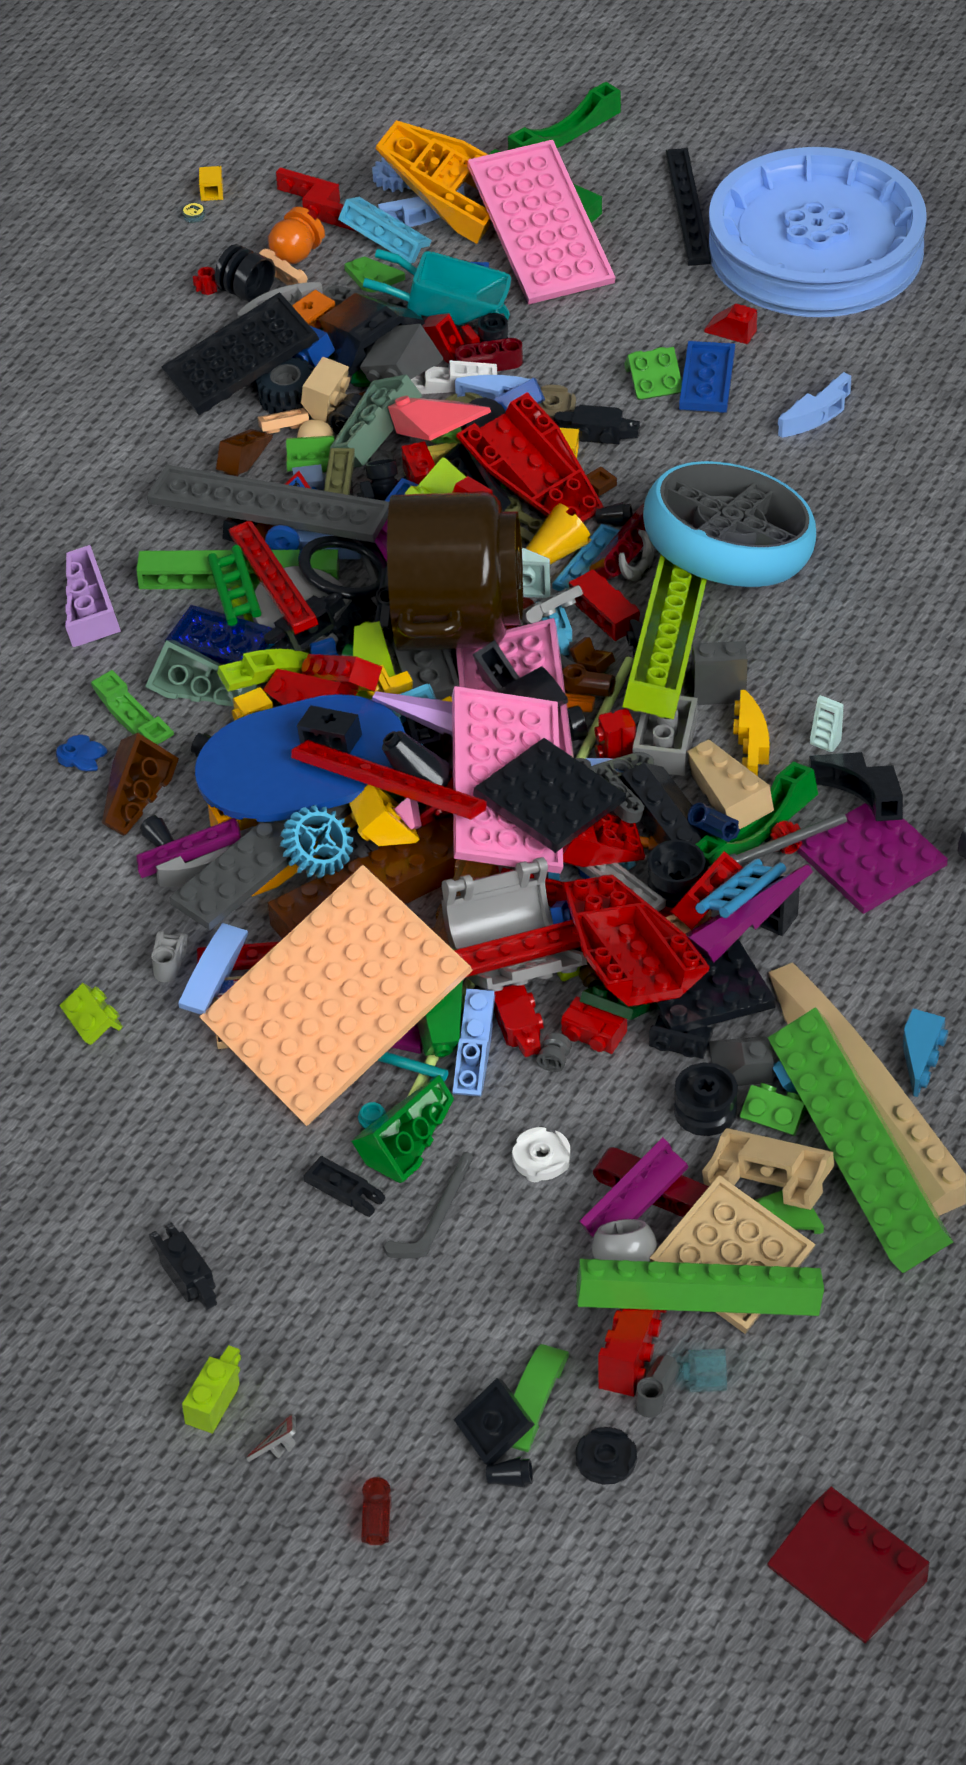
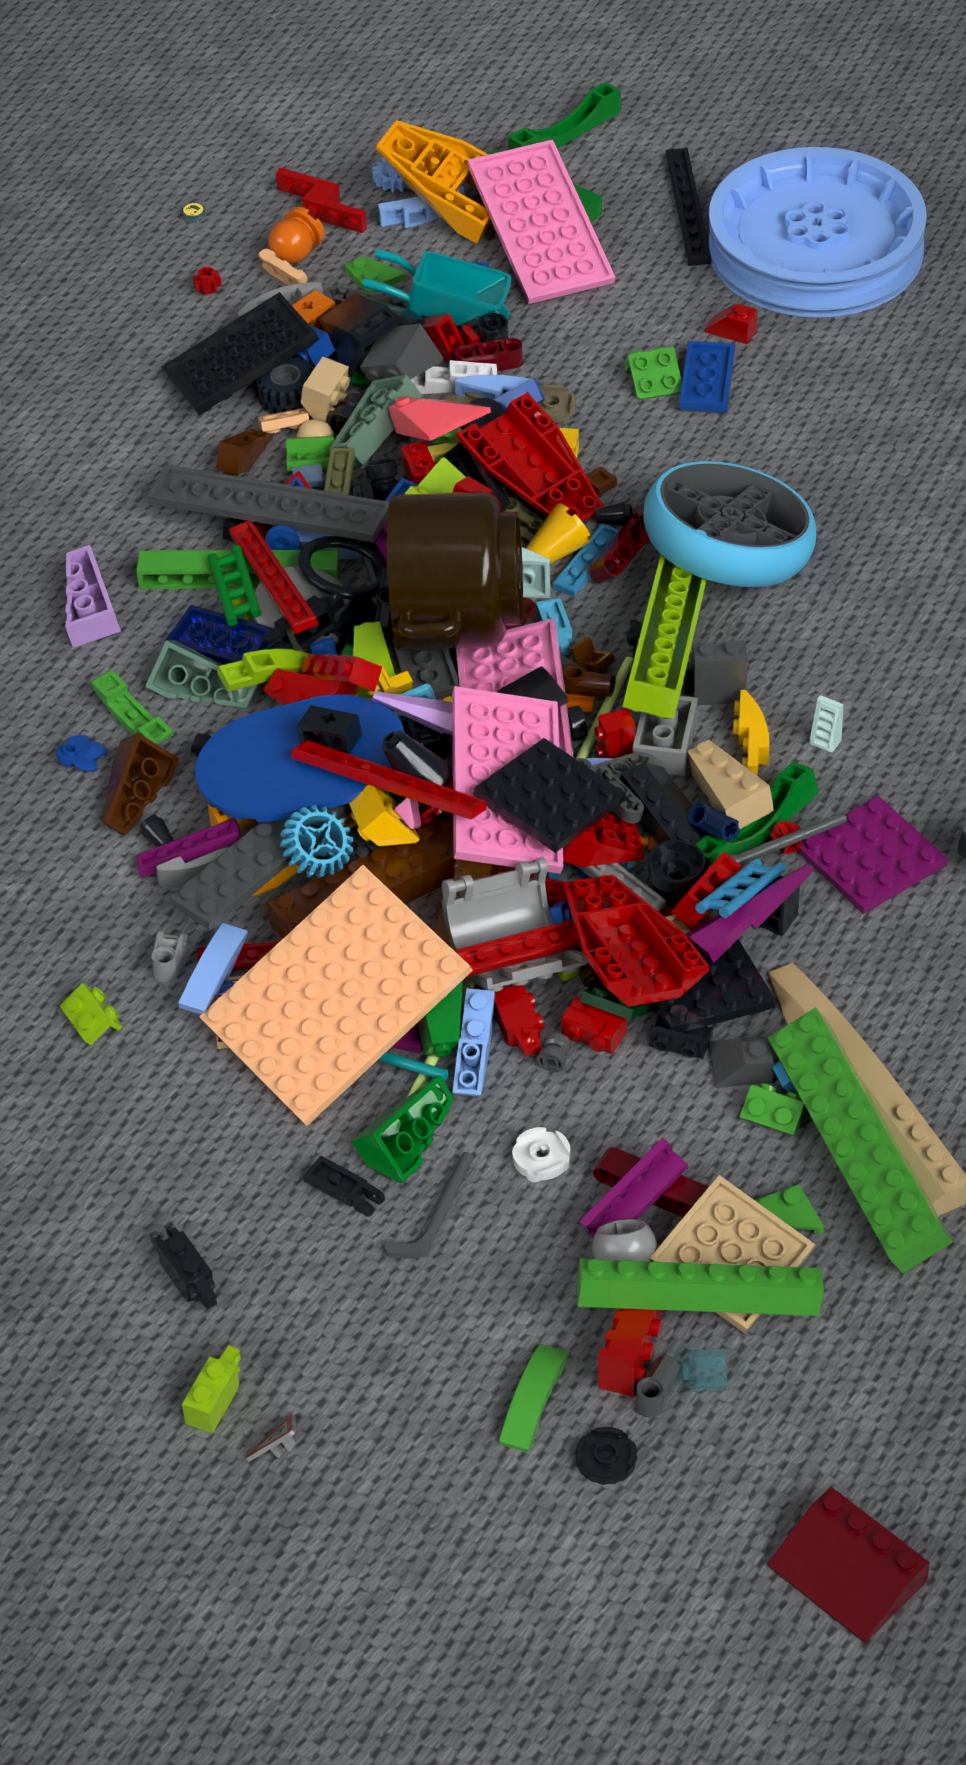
(211, 183): yellow brick -> none
(244, 273): black wheel -> none
(250, 703): yellow brick -> none
(369, 1113): teal plate -> none
(376, 1511): clear red piece -> none
(383, 228): medium azure fence -> none
(494, 667): black slope -> none
(494, 1422): black plate -> none
(511, 1472): black cone -> none
(547, 606): light grey hinge -> none
(598, 424): black hinge -> none
(605, 604): red brick -> none
(634, 573): light grey piece -> none
(705, 1099): black wheel -> none
(772, 1162): tan bracket -> none
(815, 410): light blue slope -> none
(873, 785): black arch -> none
(921, 1040): dark azure slope -> none

